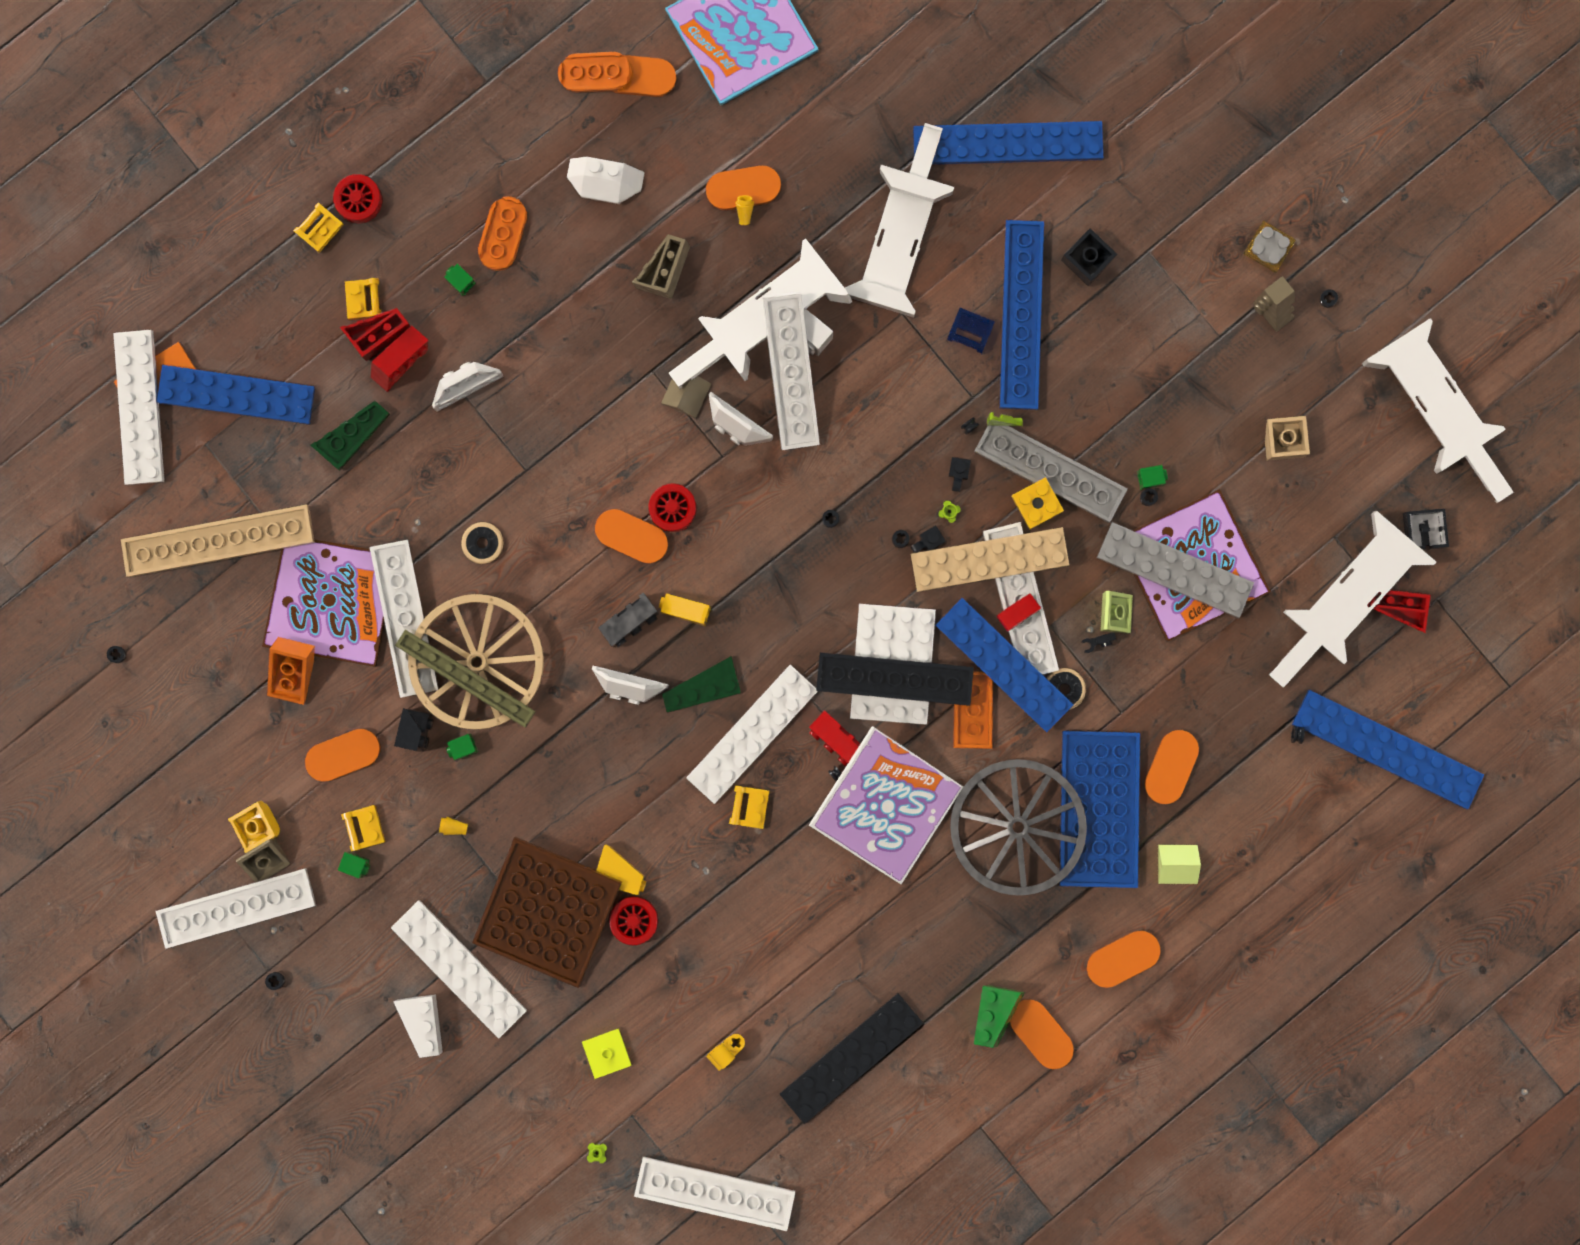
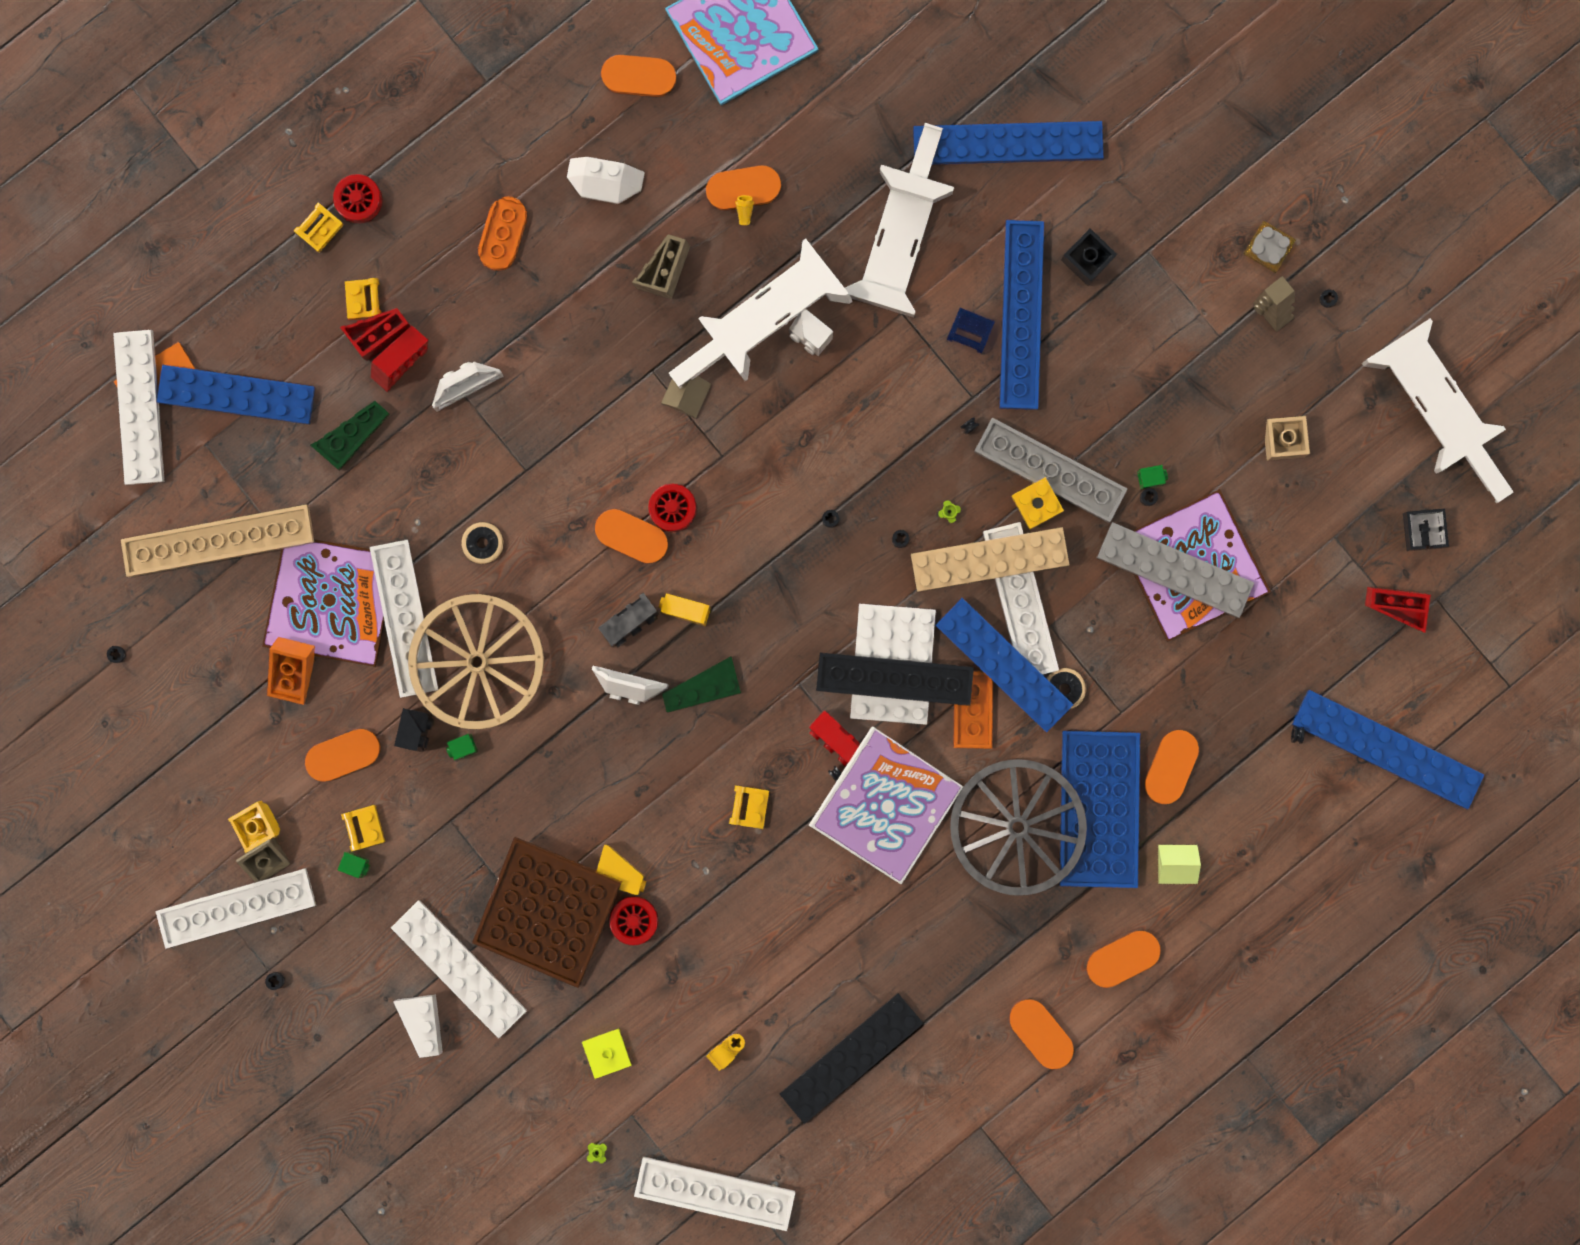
(452, 827): yellow cone -> none
(459, 279): green brick -> none
(465, 678): olive tile -> none
(595, 72): orange tile -> none
(736, 424): white wedge -> none
(752, 734): white plate -> none
(791, 370): white plate -> none
(930, 539): black plate -> none
(959, 470): black plate -> none
(995, 1013): green wedge -> none
(1003, 420): lime tile -> none
(1018, 612): red slope -> none
(1103, 640): black plate -> none
(1116, 612): yellowish green slope -> none
(1346, 603): white piece -> none

